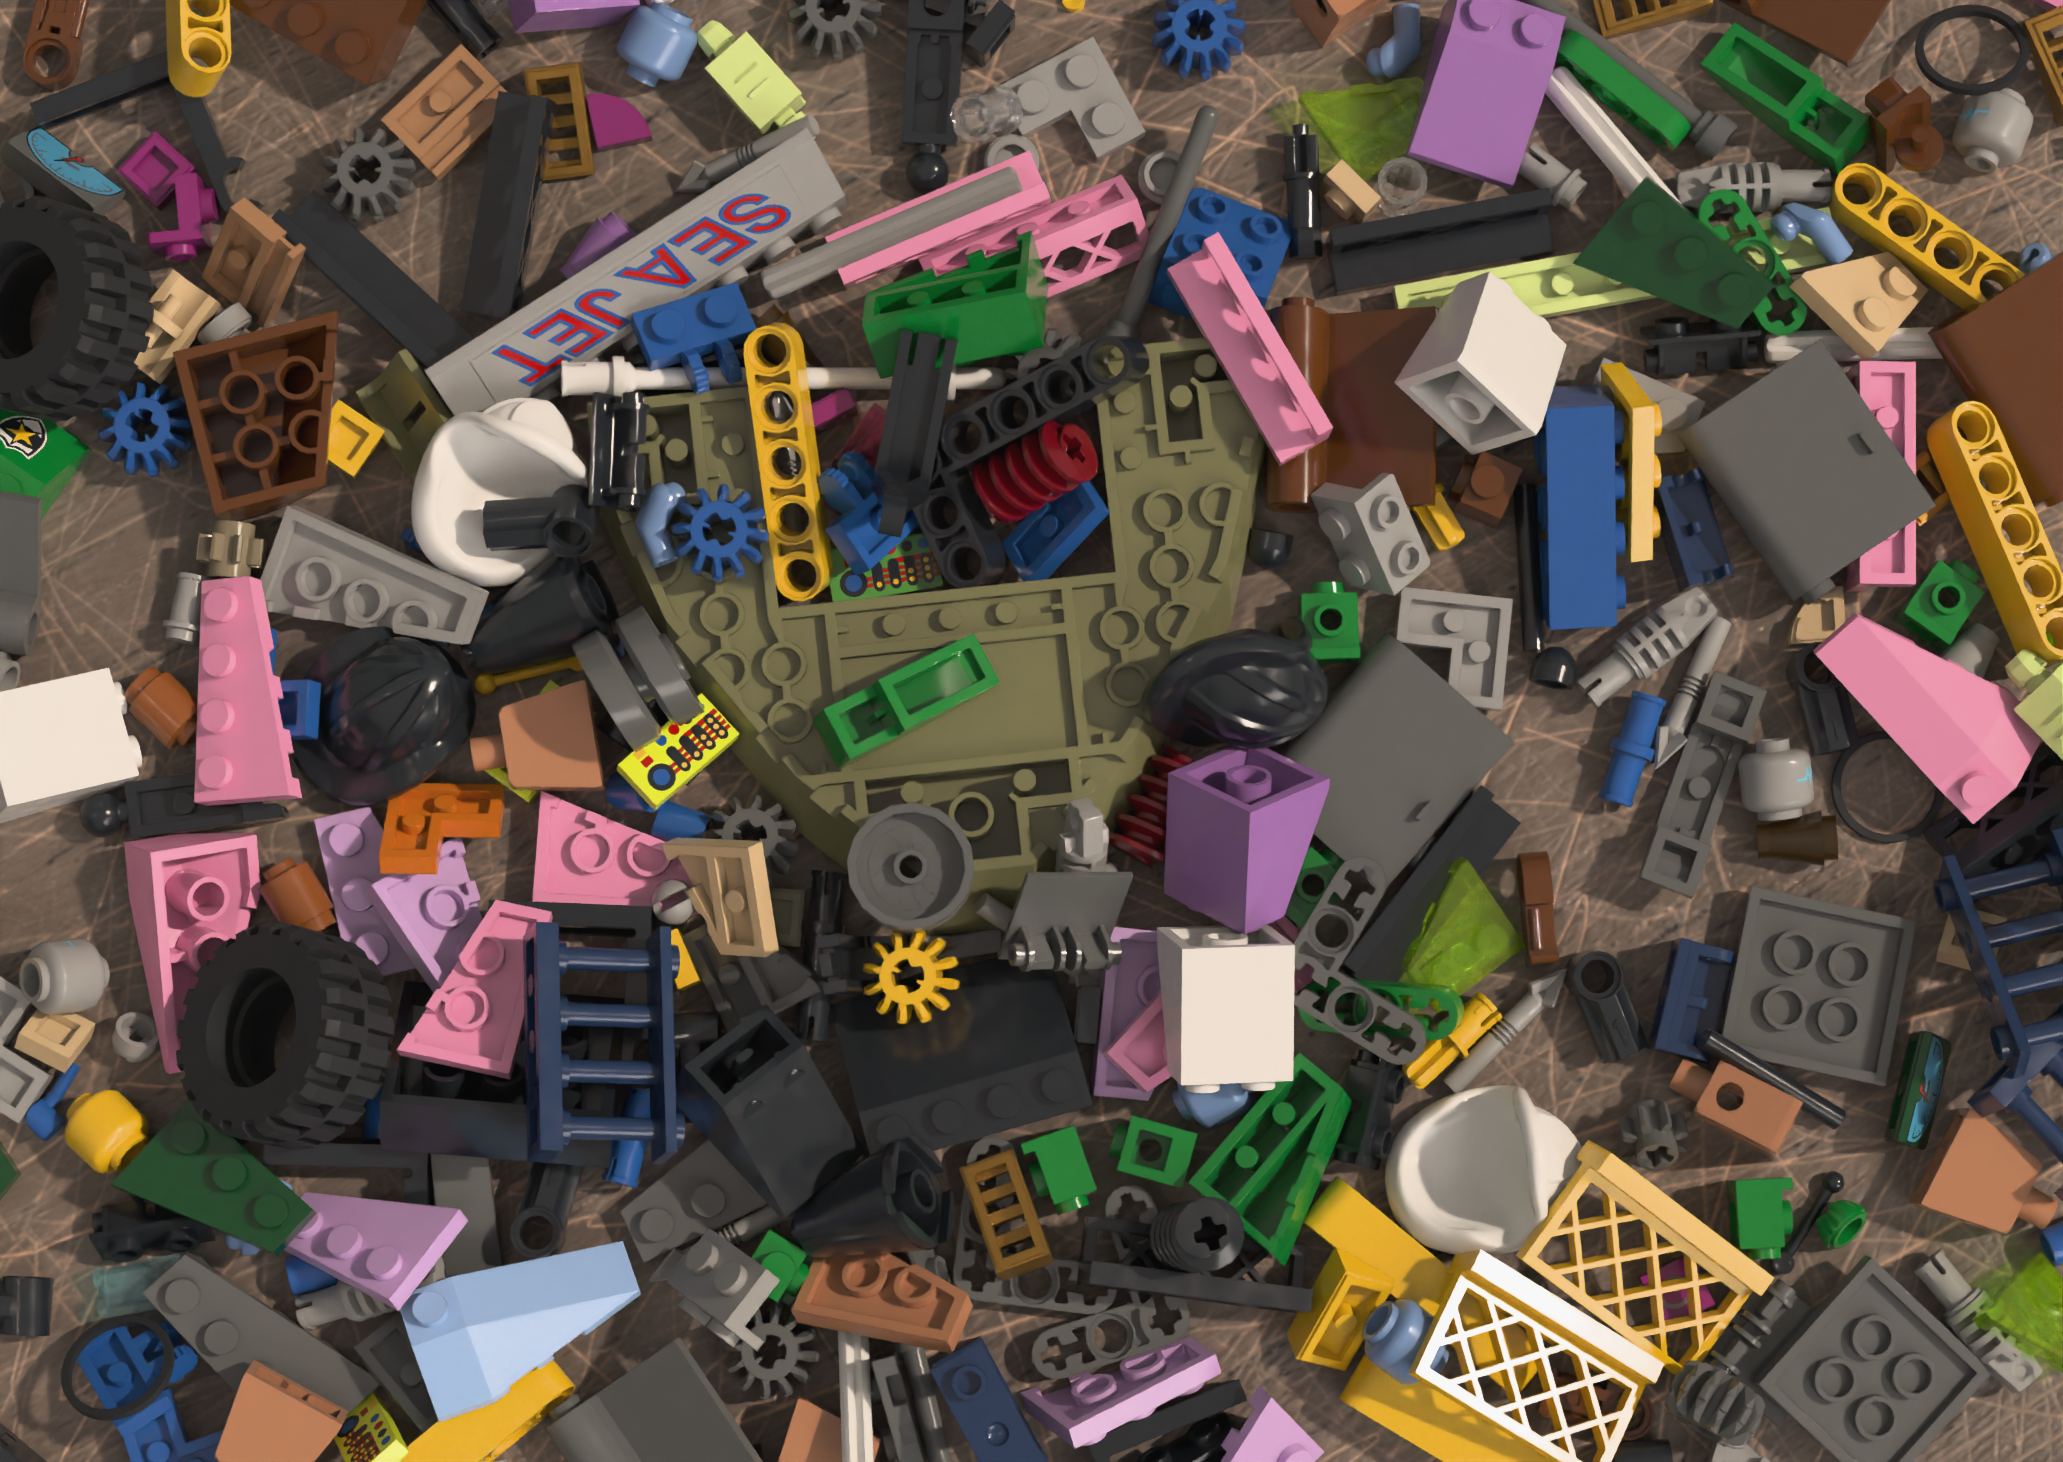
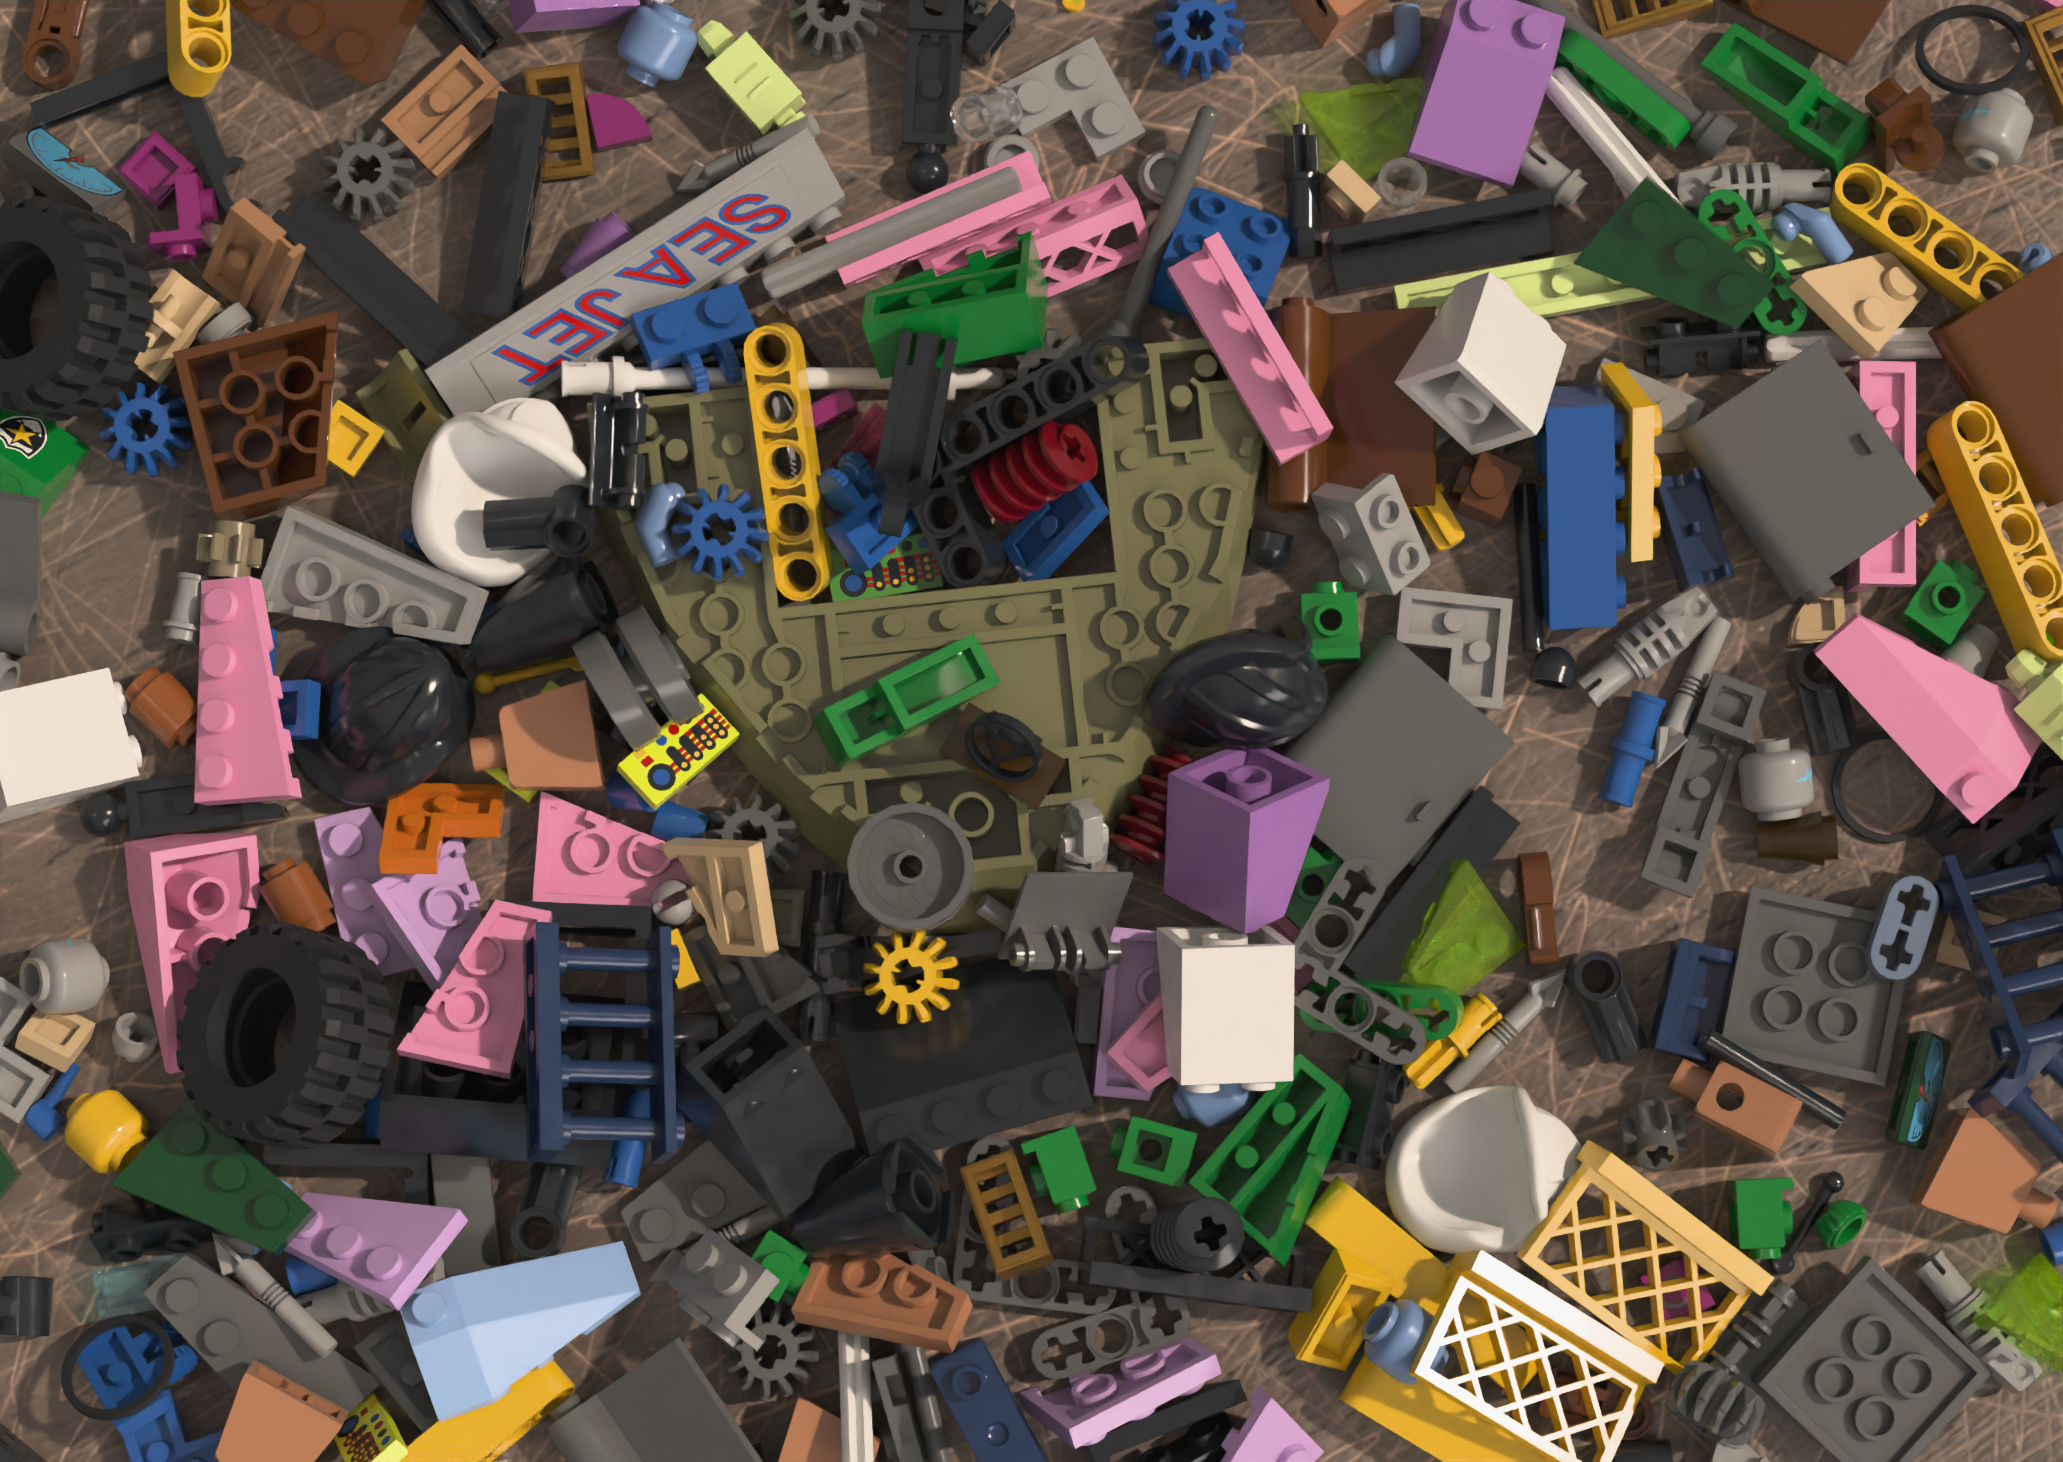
(237, 1258): none -> light grey piece
(1003, 754): none -> piece
(1889, 923): none -> sand blue beam

